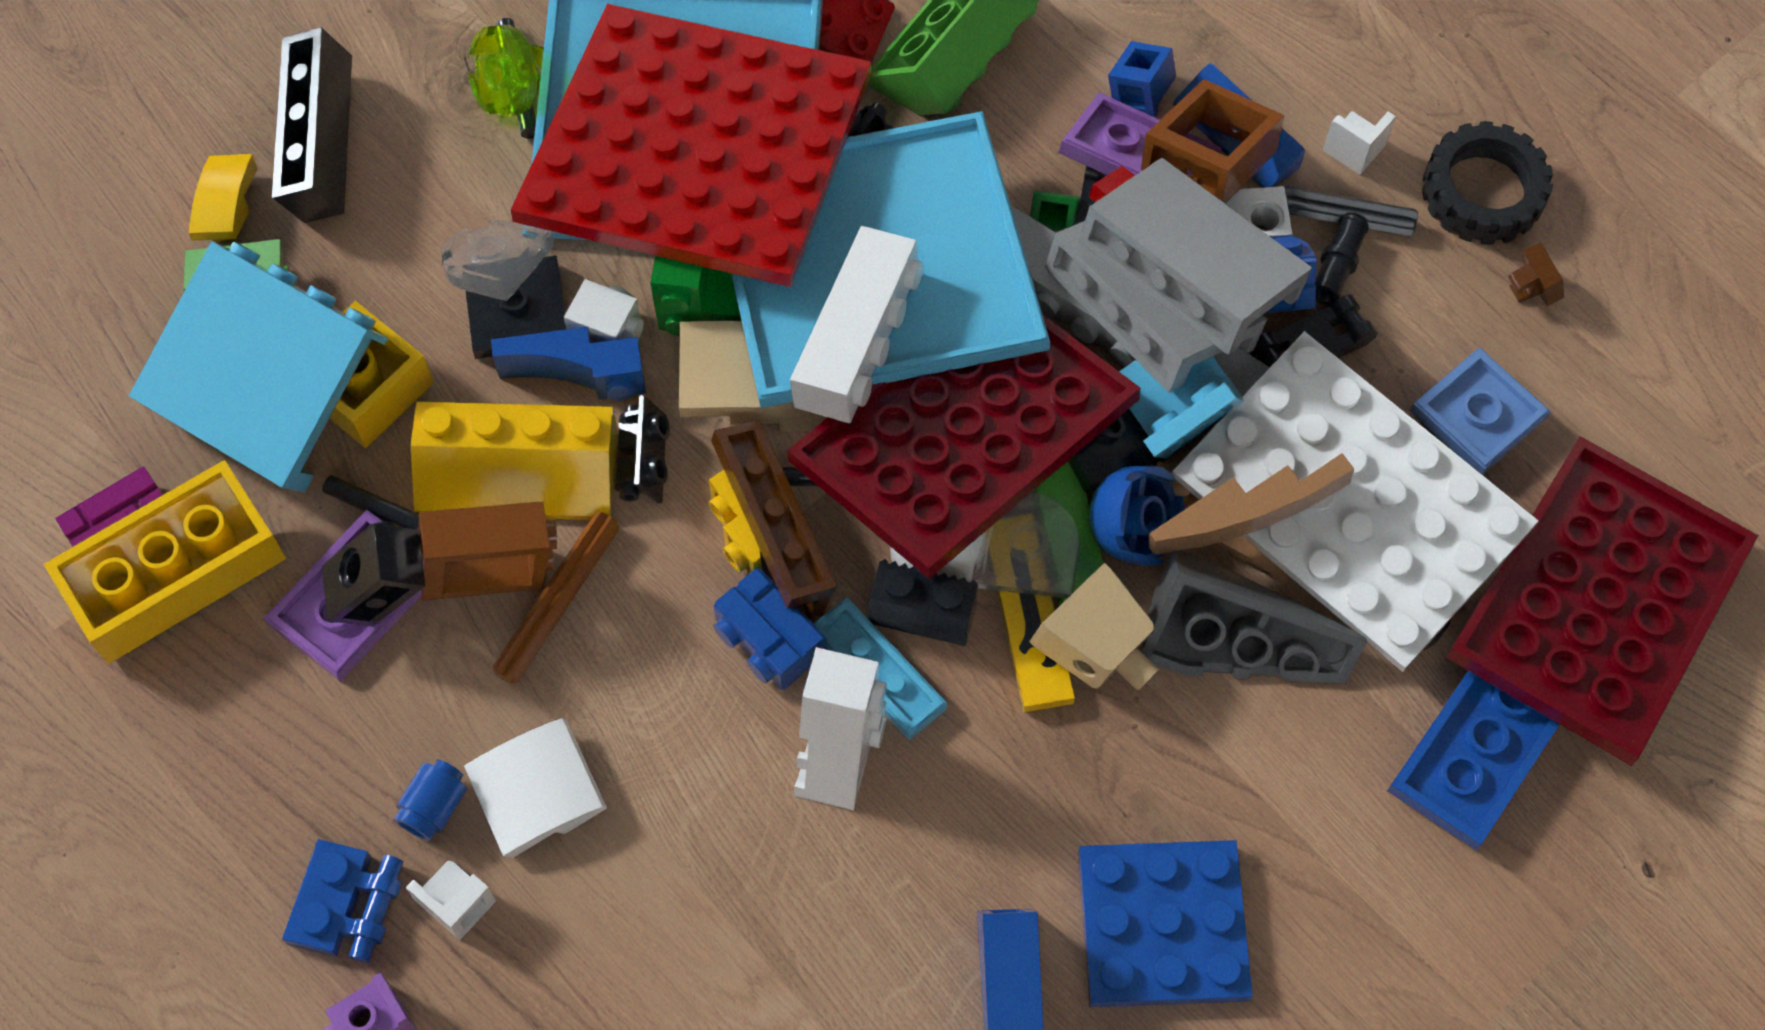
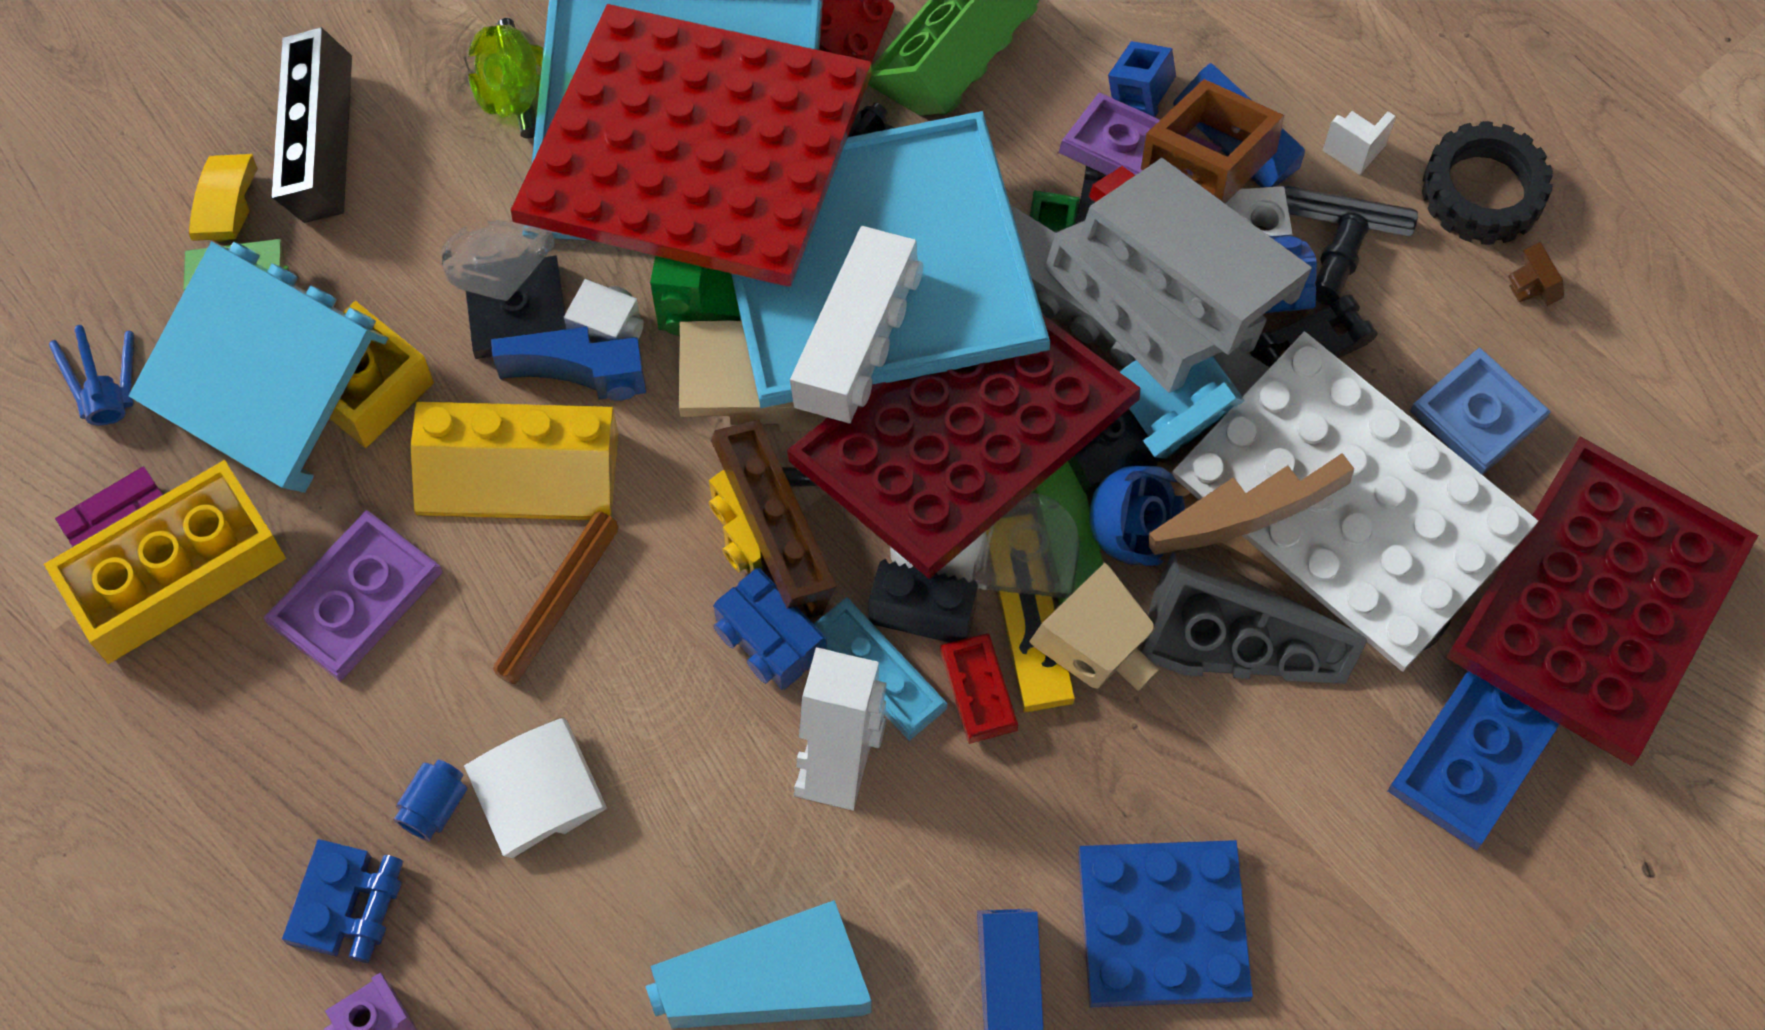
(101, 399): none -> blue plant
(373, 503): black bar -> none
(373, 574): black brick -> none
(453, 898): white panel -> none
(485, 550): dark orange window -> none
(645, 433): black hinge -> none
(765, 975): none -> medium azure slope
(979, 688): none -> red plate

